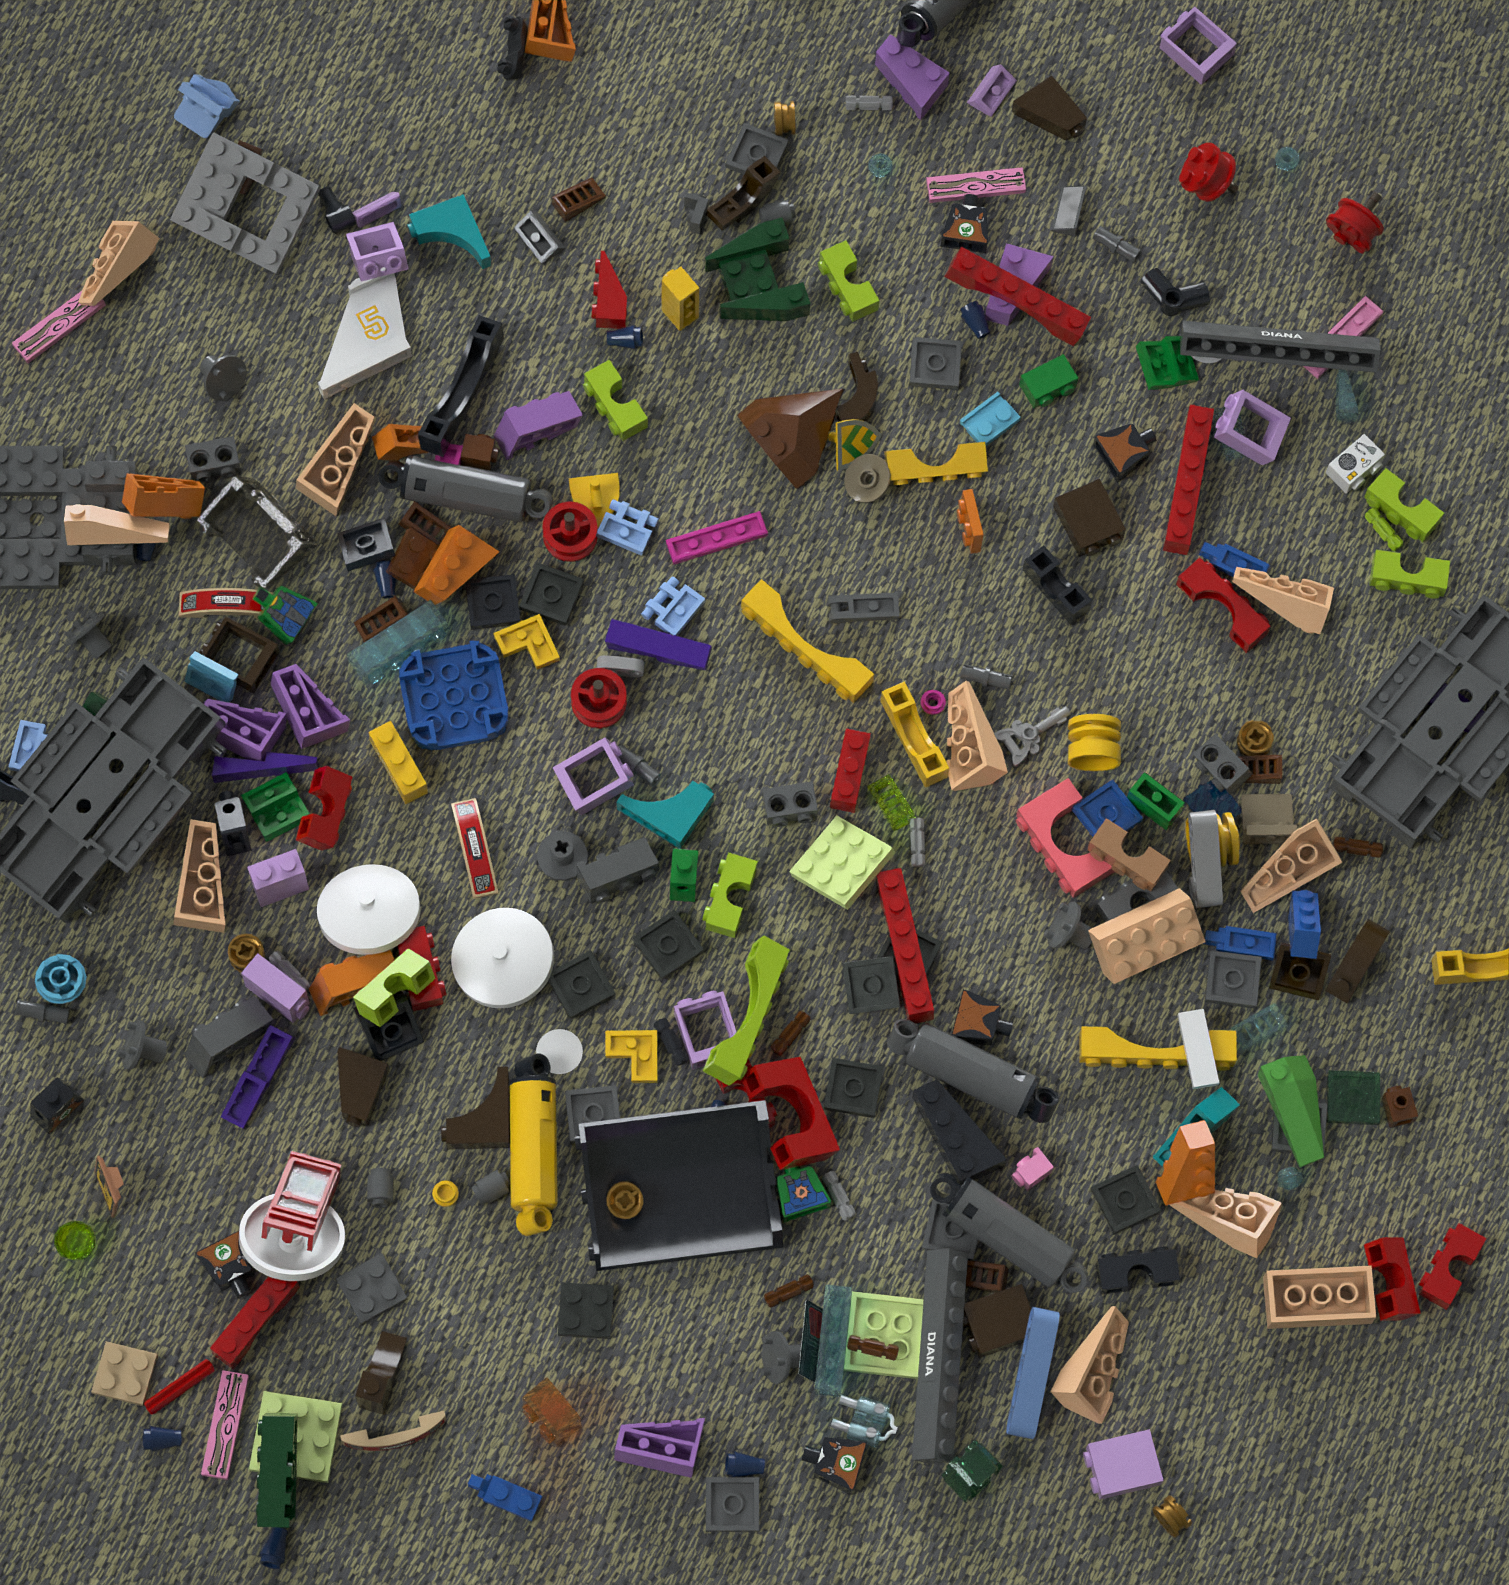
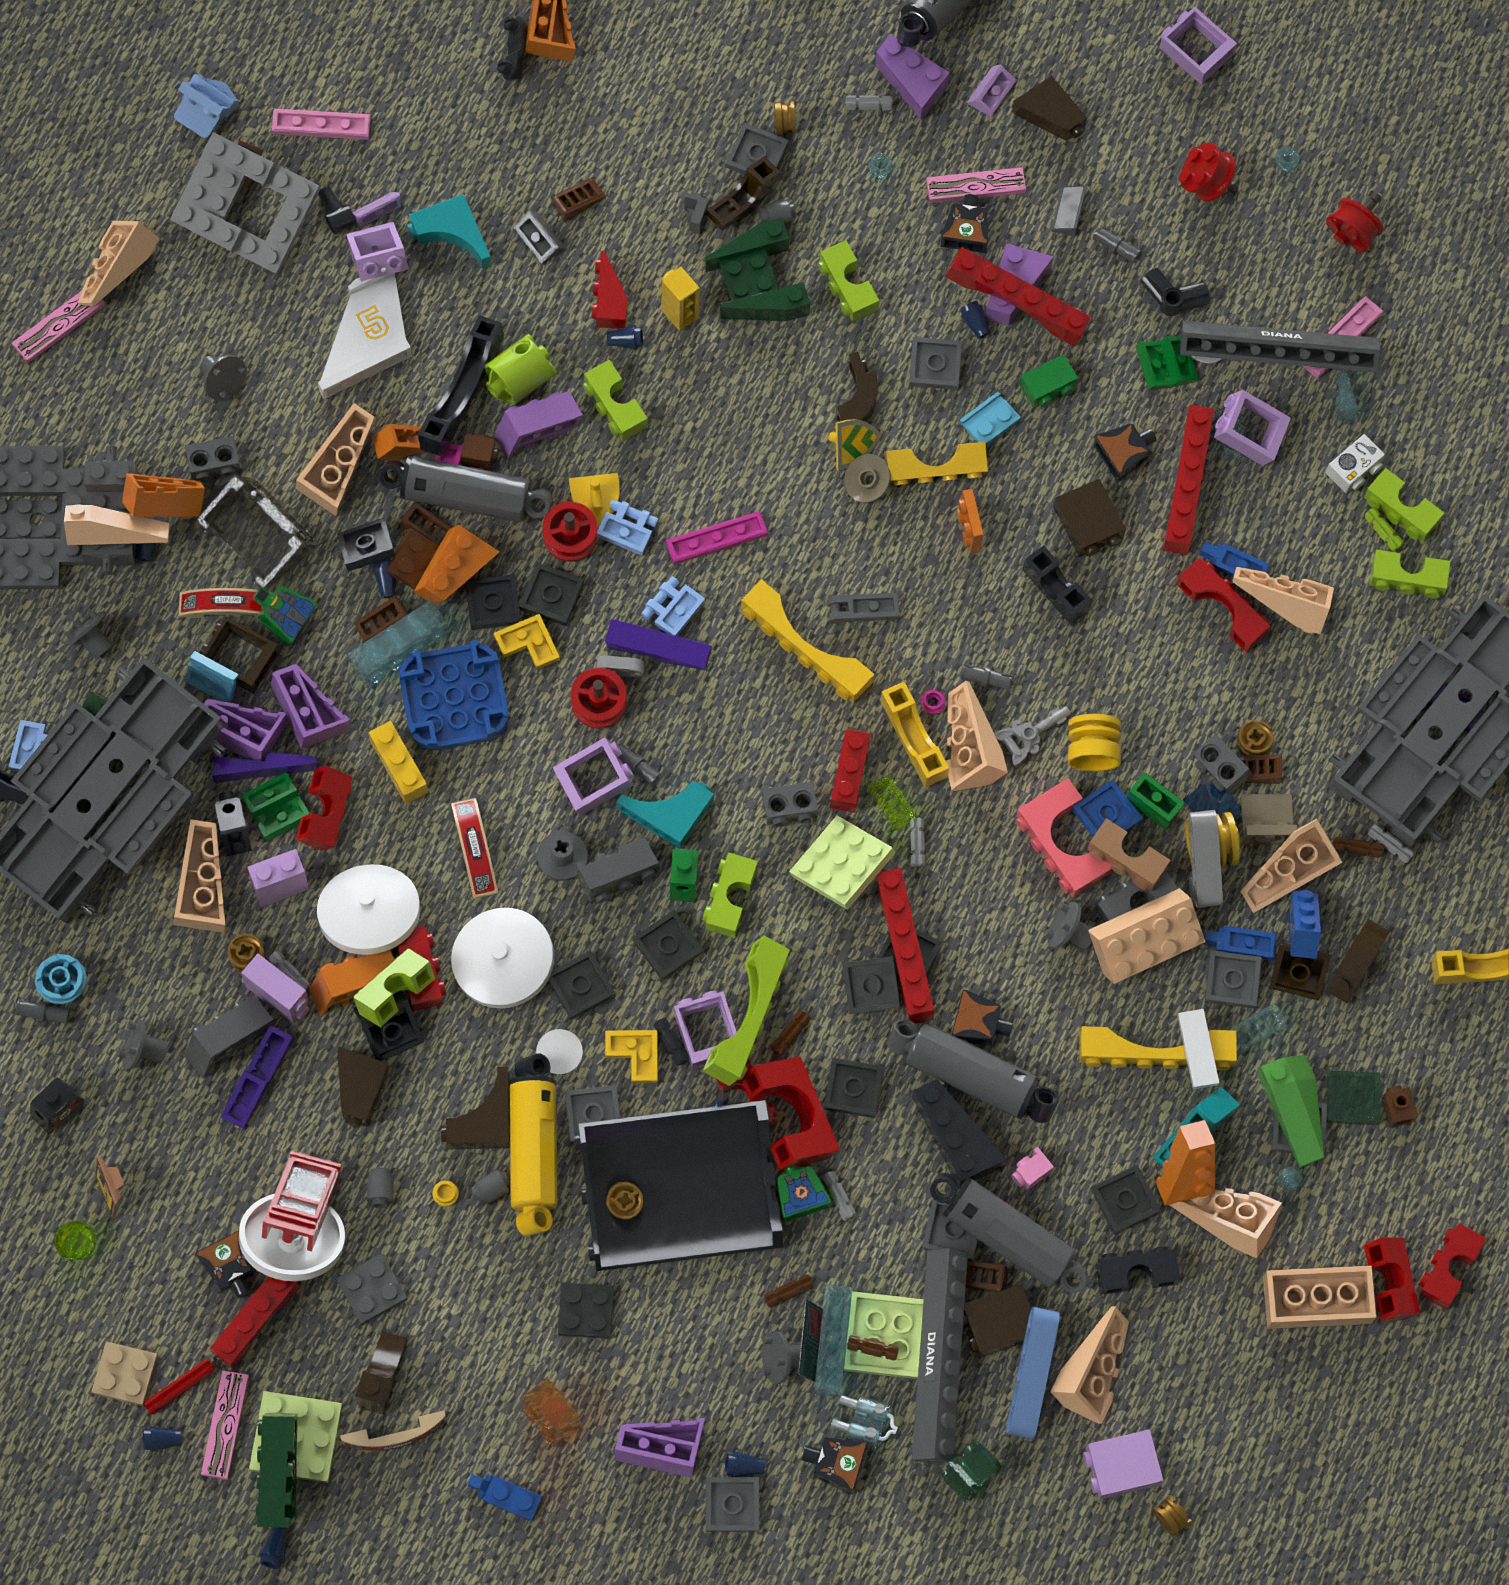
(321, 124): none -> bright pink tile
(519, 371): none -> lime cylinder
(793, 430): reddish brown wedge -> none
(1391, 843): none -> light grey axle

